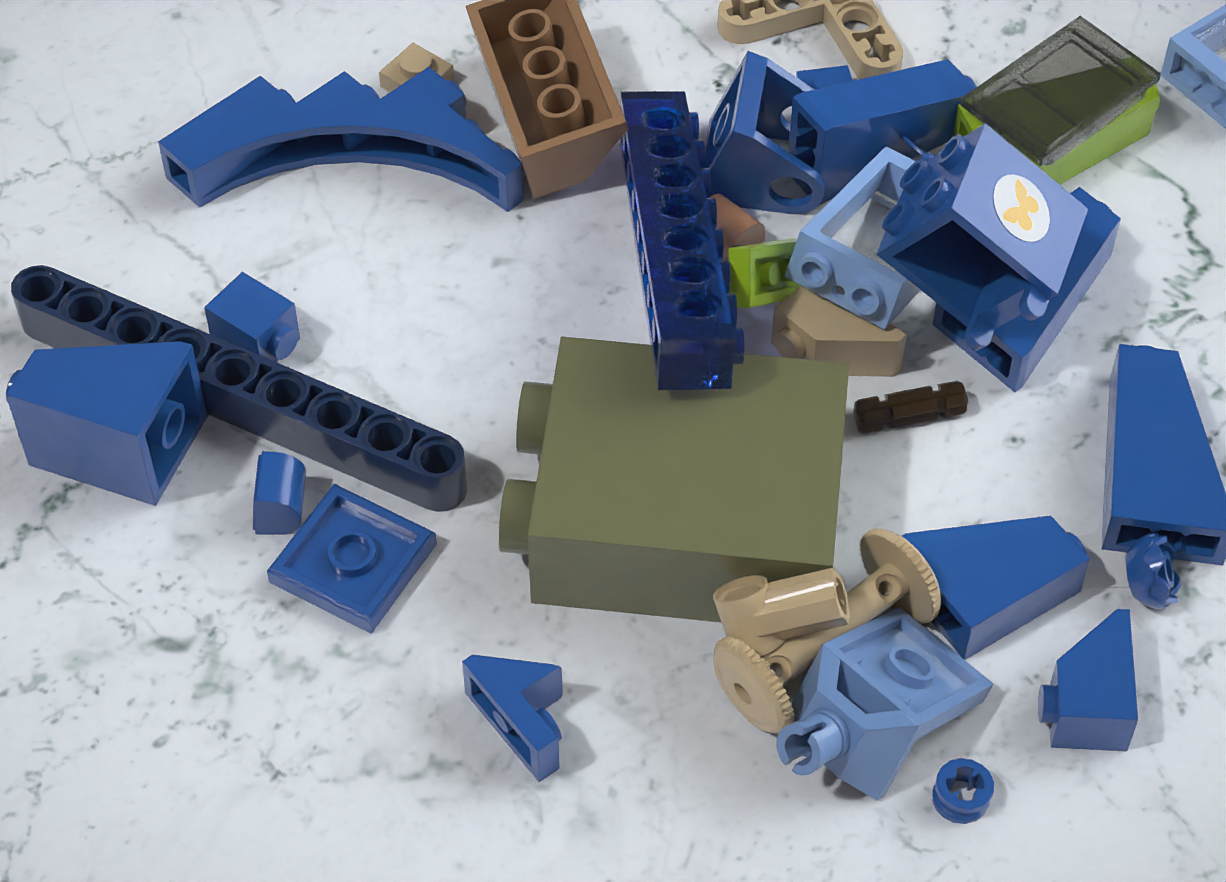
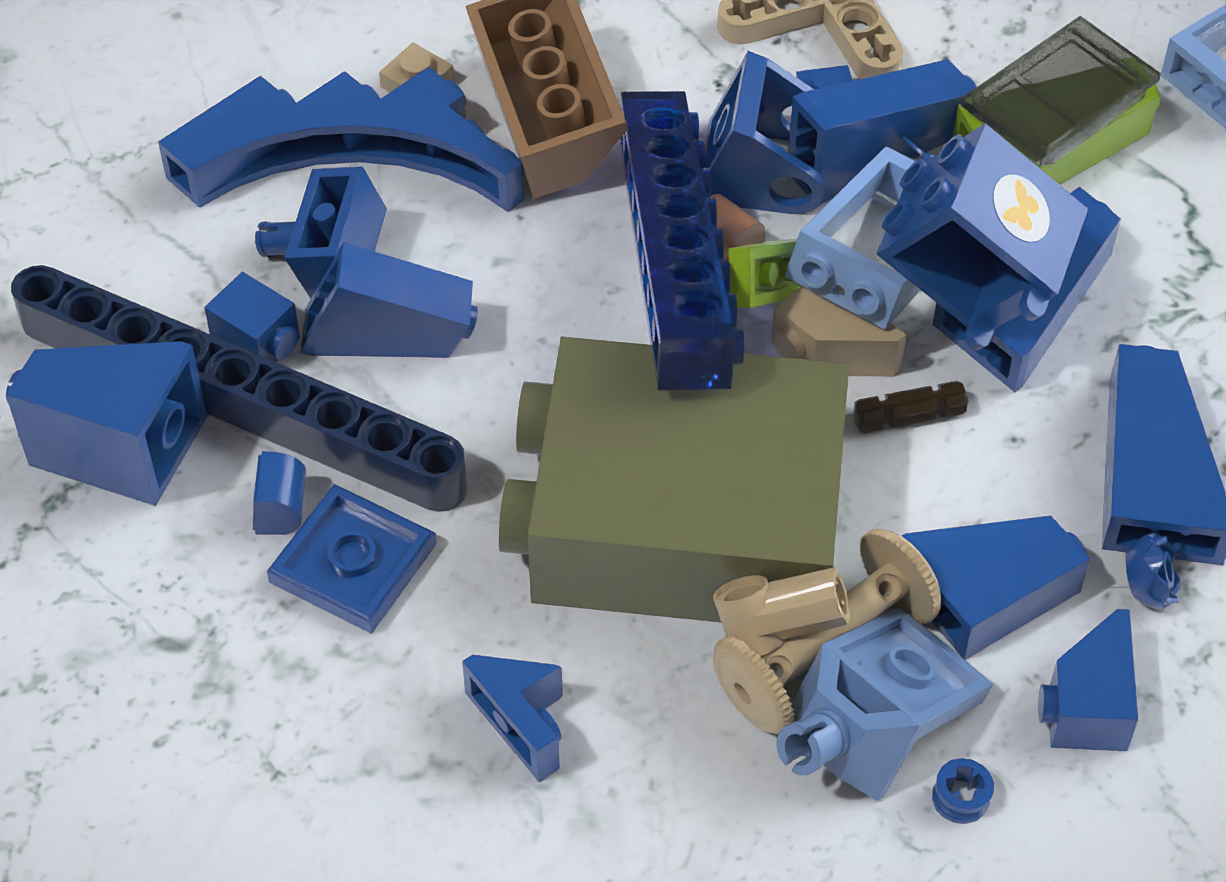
(335, 209): none -> blue brick
(386, 308): none -> blue slope

